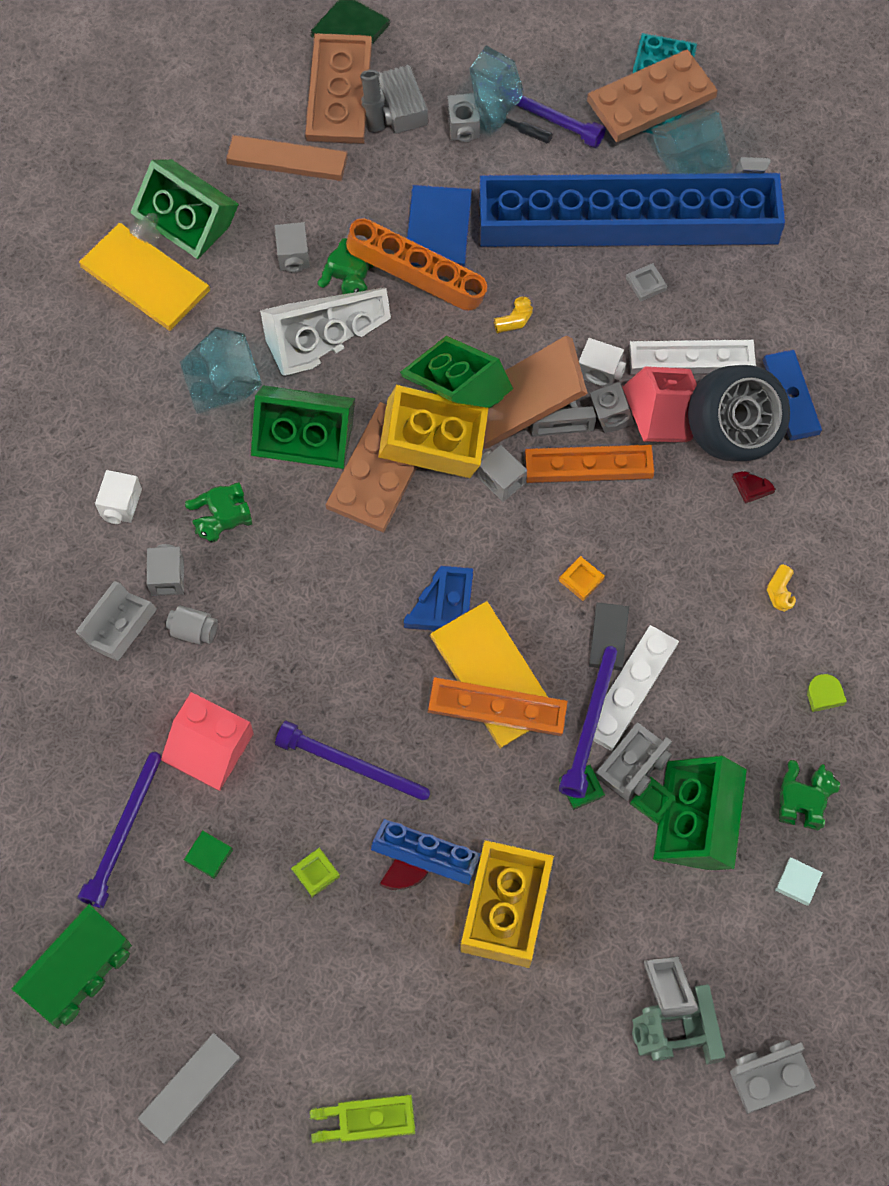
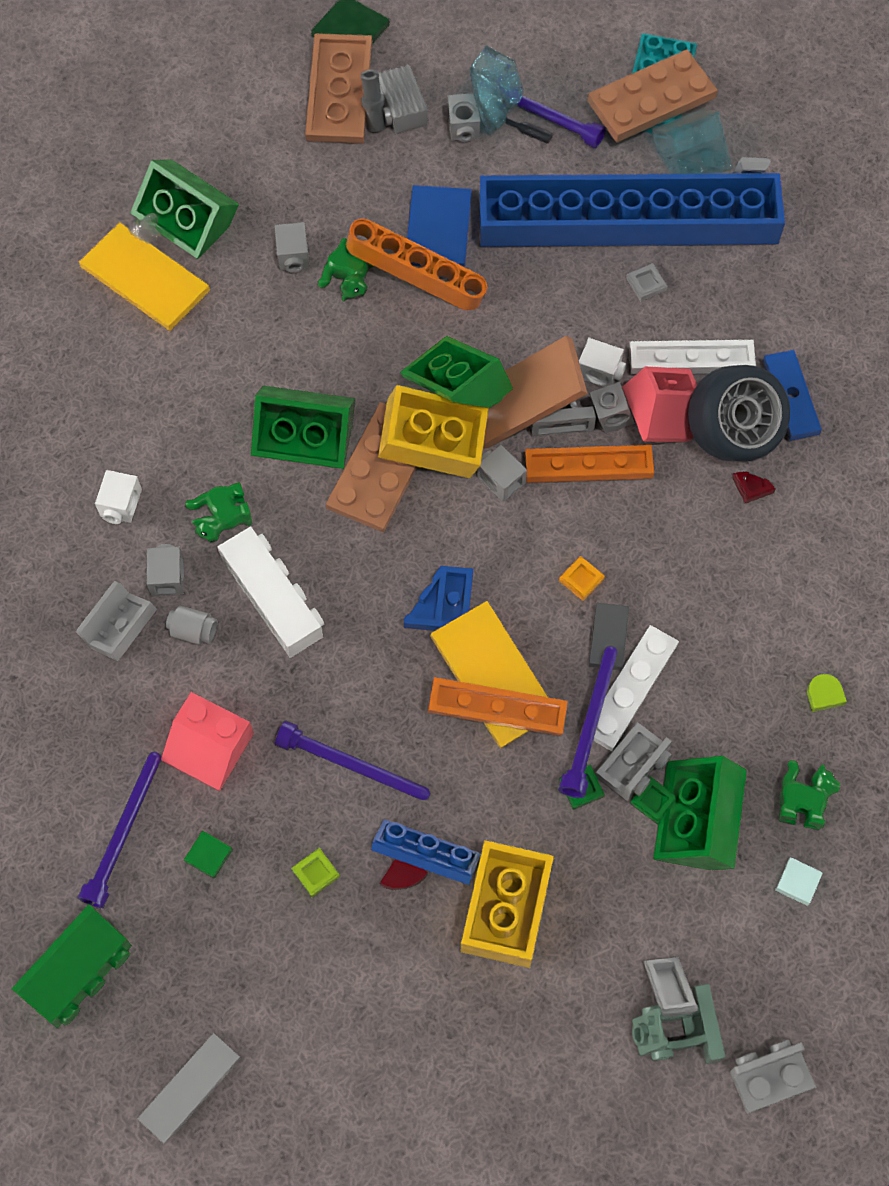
(220, 370): clear light blue slope -> none
(271, 592): none -> white brick
(287, 158): nougat tile -> none
(311, 328): white wedge -> none
(367, 1119): lime hinge -> none
(517, 318): yellow arm -> none
(777, 589): yellow arm -> none

